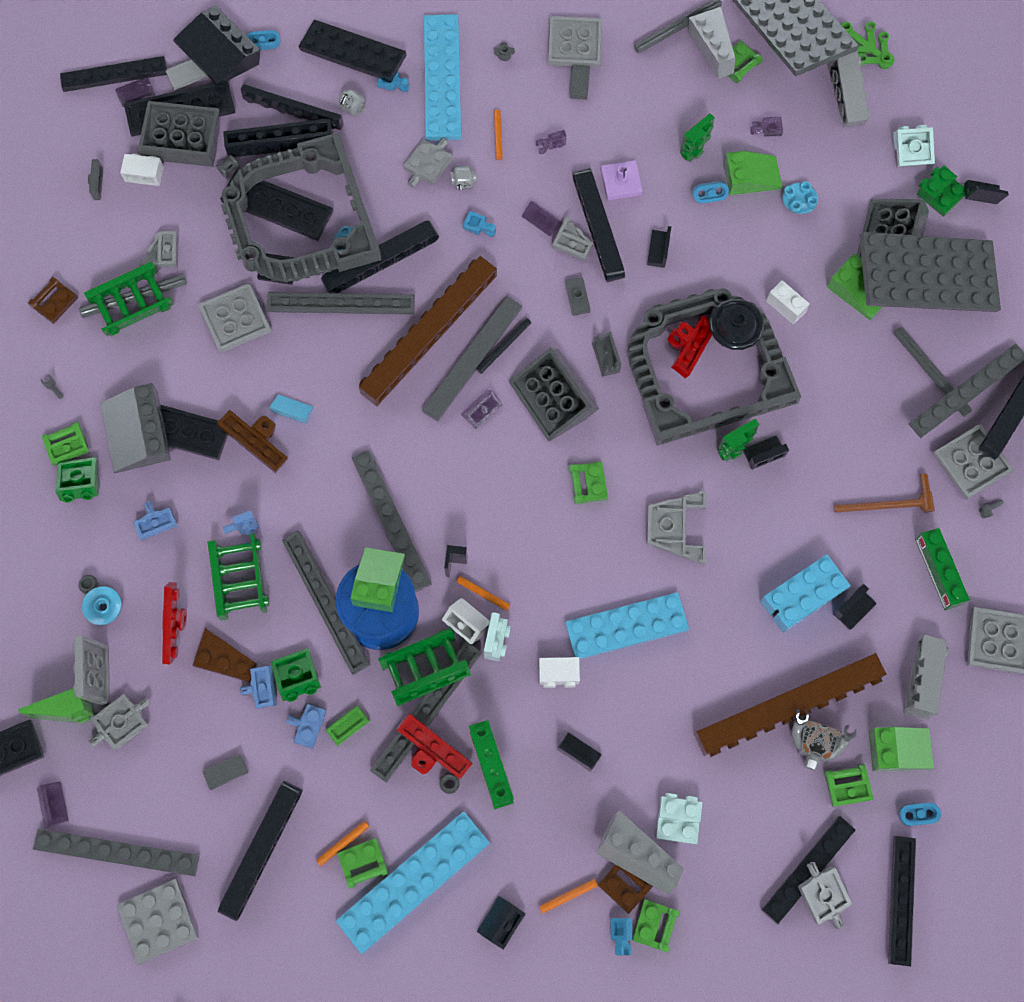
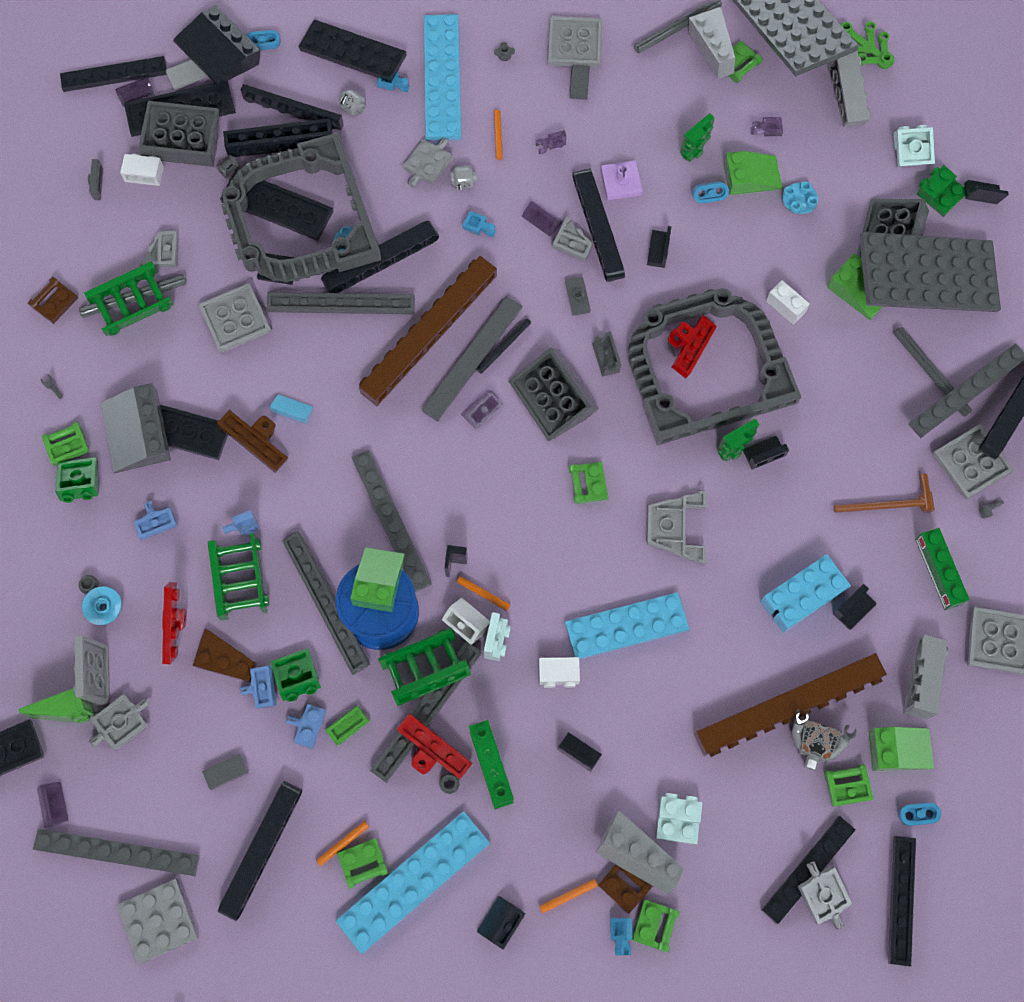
(736, 324): black piece -> none

